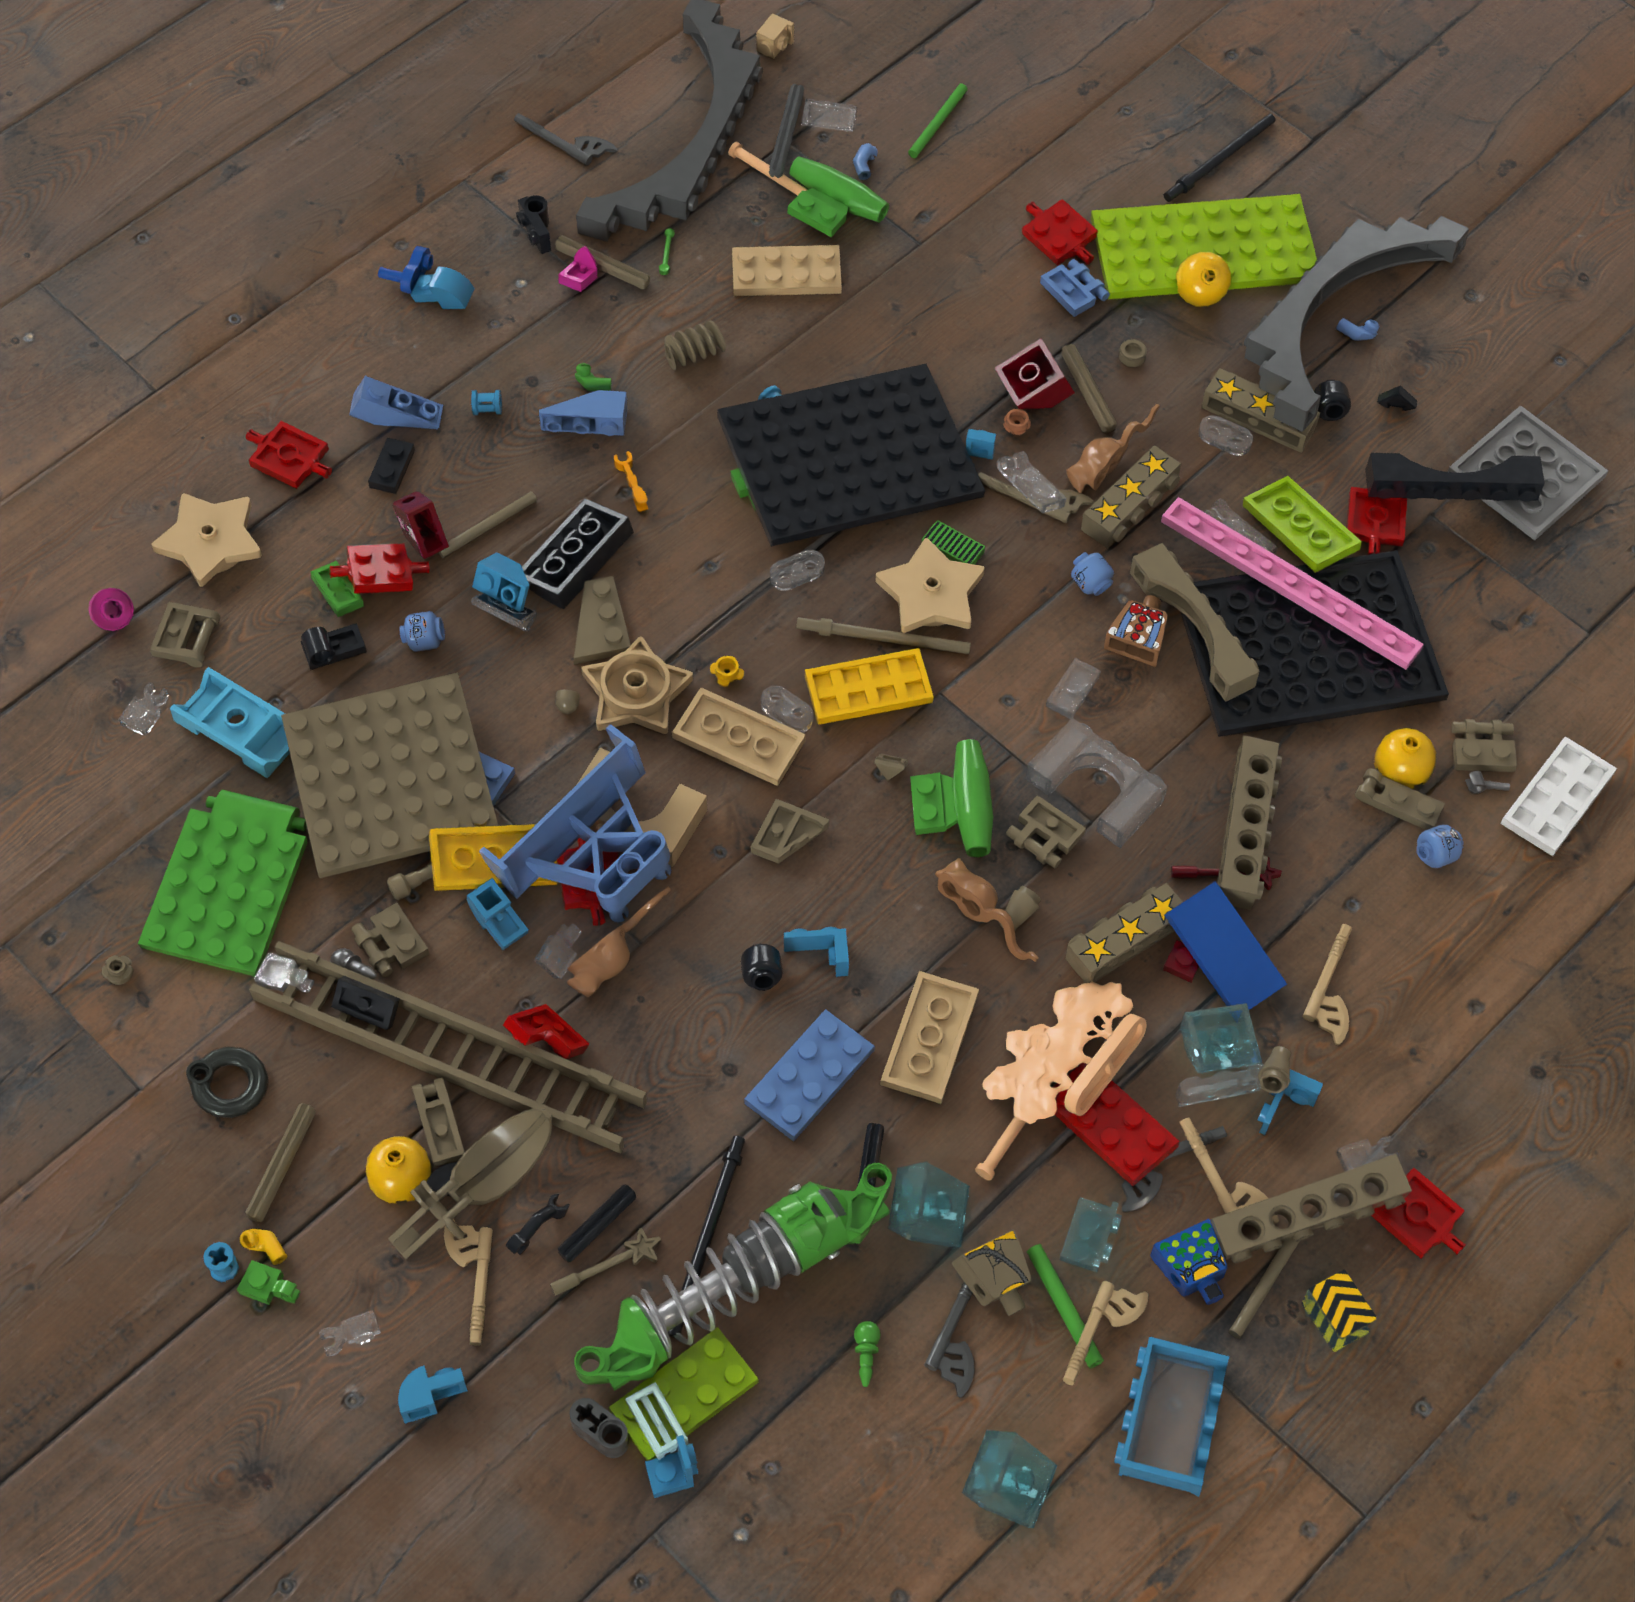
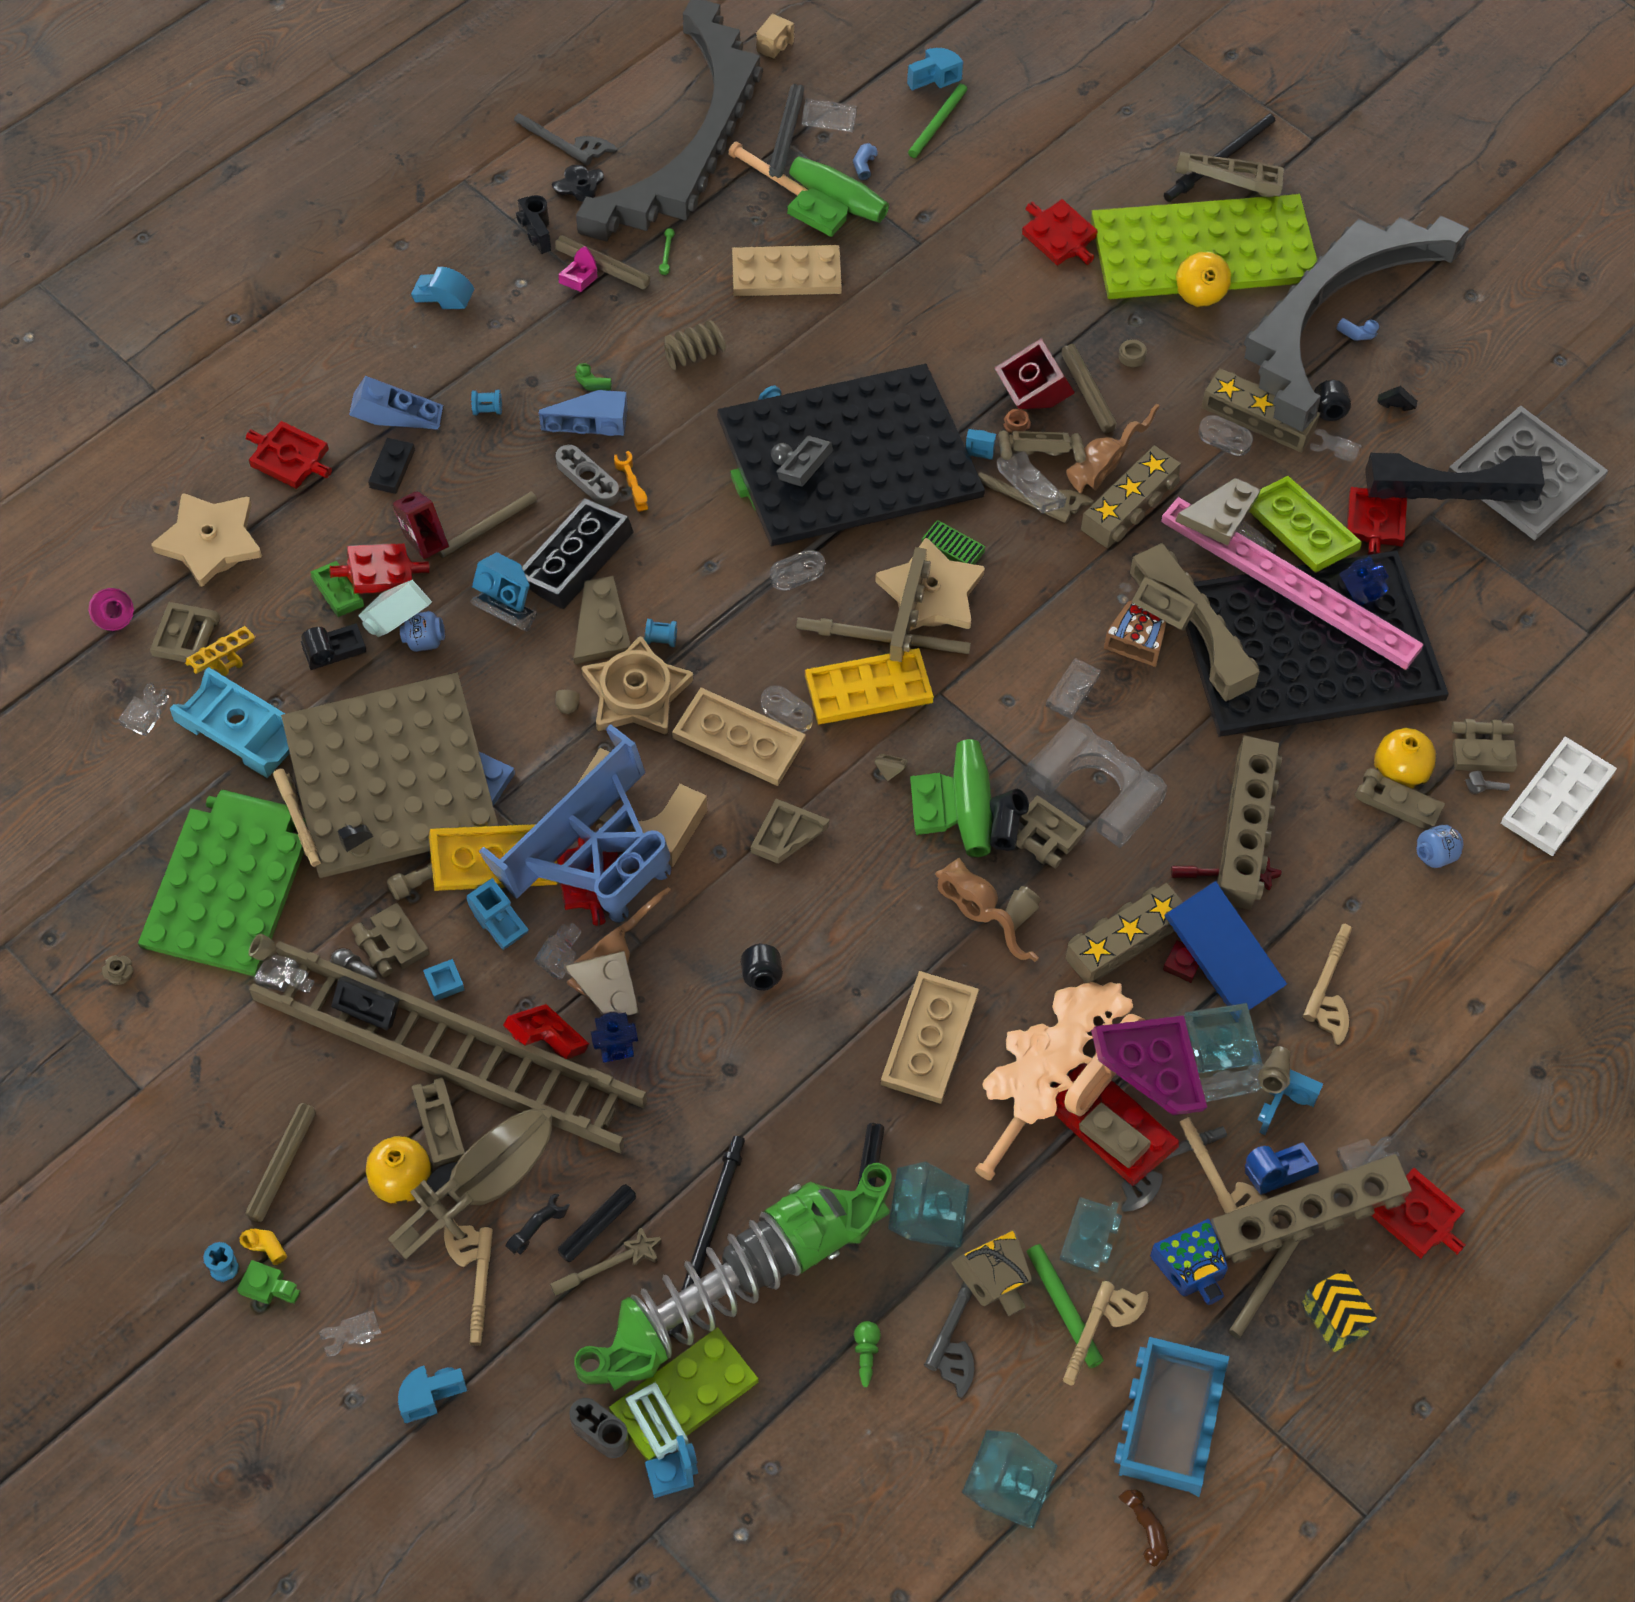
(215, 662): none -> yellow piece
(222, 1057): pearl dark grey piece -> none
(262, 948): none -> dark tan hinge
(290, 796): none -> tan piece
(352, 837): none -> black tile
(393, 608): none -> light aqua slope
(418, 265): blue piece -> none
(443, 980): none -> dark azure plate
(579, 182): none -> black plate
(591, 486): none -> light grey beam
(606, 982): none -> dark tan wing
(614, 1036): none -> clear blue brick
(661, 632): none -> dark azure bush
(726, 663): yellow plate -> none
(803, 462): none -> dark grey plate
(809, 1075): medium blue plate -> none
(827, 938): dark azure bracket -> none
(907, 614): none -> dark tan plate
(939, 66): none -> dark azure brick
(1006, 814): none -> black piece
(1050, 442): none -> dark tan plate
(1069, 291): medium blue plate -> none
(1092, 573): medium blue head -> none
(1115, 1135): none -> dark tan plate
(1155, 1060): none -> magenta plate
(1155, 1531): none -> reddish brown arm
(1164, 603): none -> dark tan plate
(1221, 511): none -> wing
(1267, 179): none -> dark tan plate
(1275, 1170): none -> blue plate
(1343, 448): none -> clear plate
(1365, 580): none -> clear blue brick

